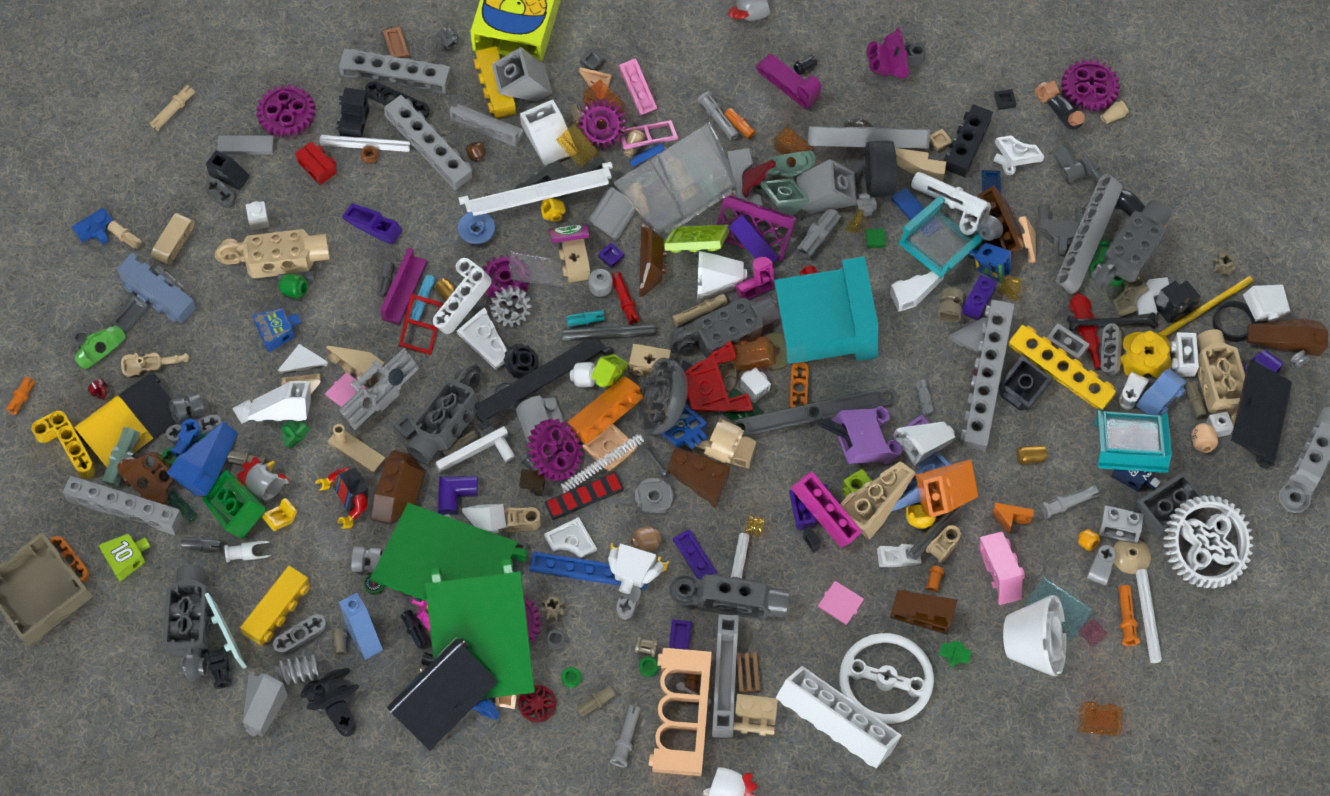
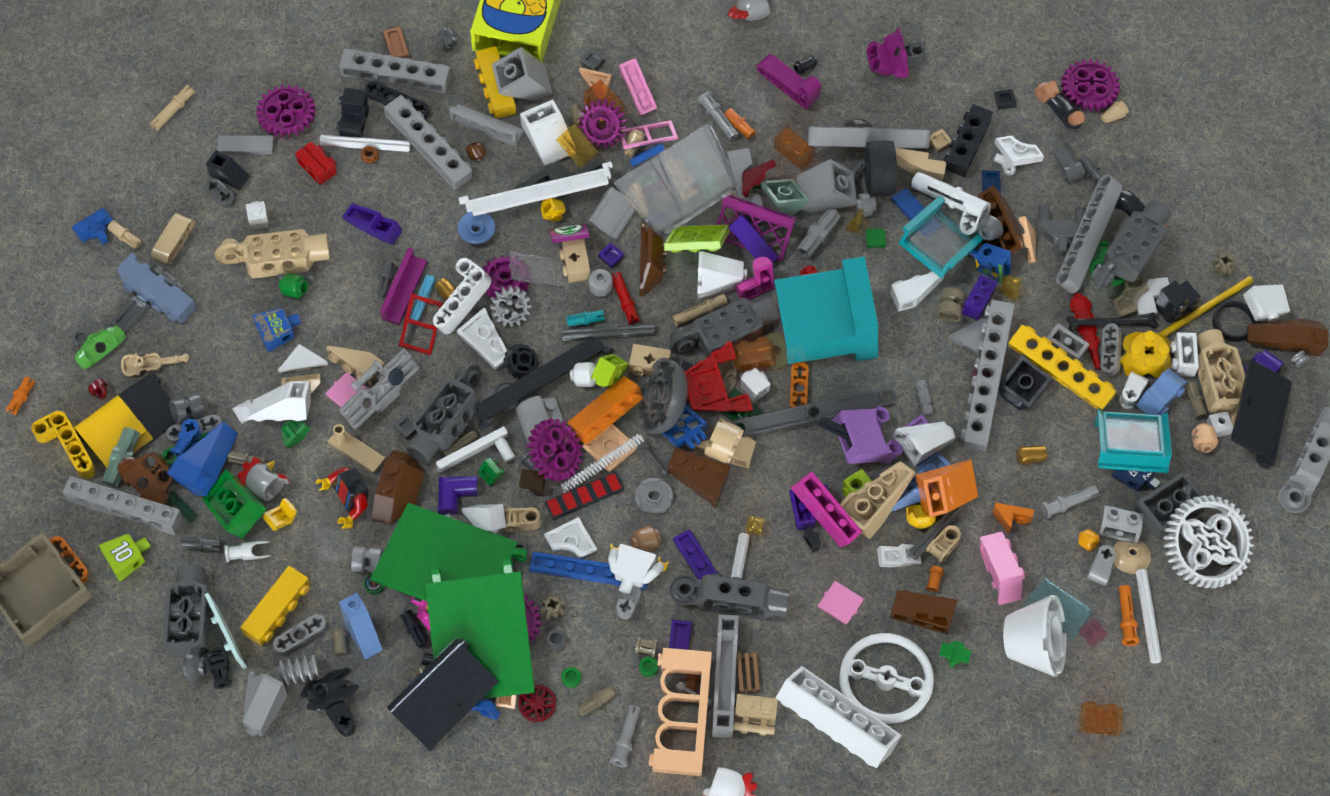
(490, 472): none -> green tile
(804, 161): sand green piece -> none

